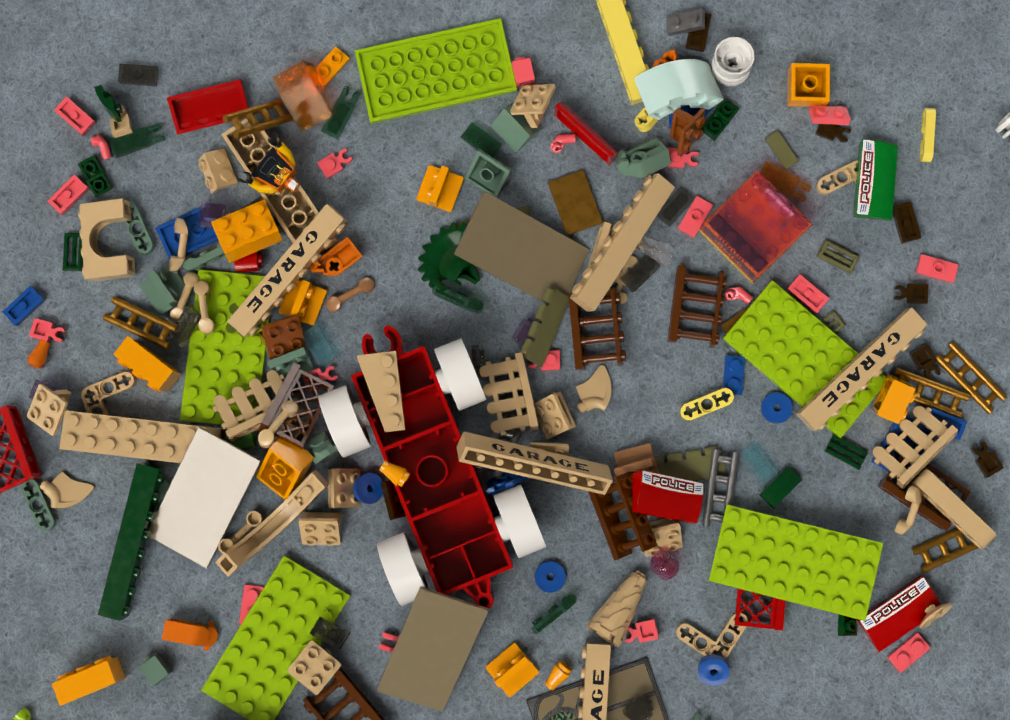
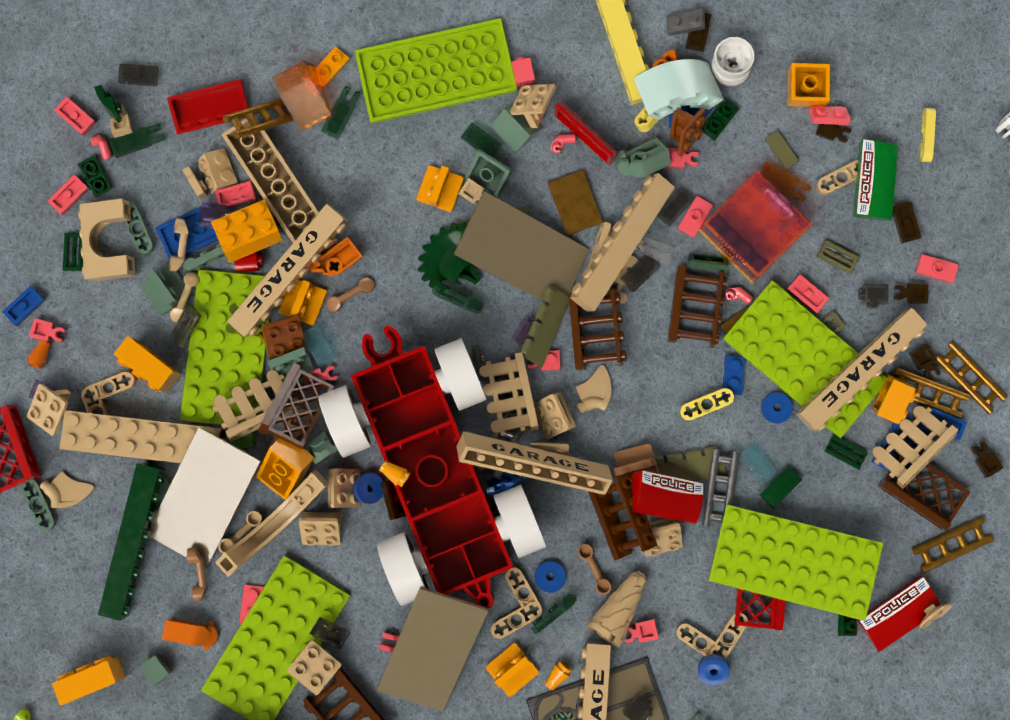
(145, 333): pearl gold bar -> none
(194, 556): none -> medium nougat bar
(198, 186): none -> tan plate
(205, 324): tan bar -> none
(236, 194): none -> coral plate
(266, 436): tan bar -> none
(274, 171): torso -> none
(332, 165): coral plate -> none
(384, 386): tan wing -> none
(471, 191): none -> tan plate
(524, 603): none -> tan beam
(586, 552): none -> medium nougat bar
(664, 565): clear pink head -> none
(708, 262): none -> dark green tile
(873, 295): none -> clear smoke brick
(908, 652): coral plate -> none
(914, 496): tan bar -> none
(954, 509): tan beam -> none

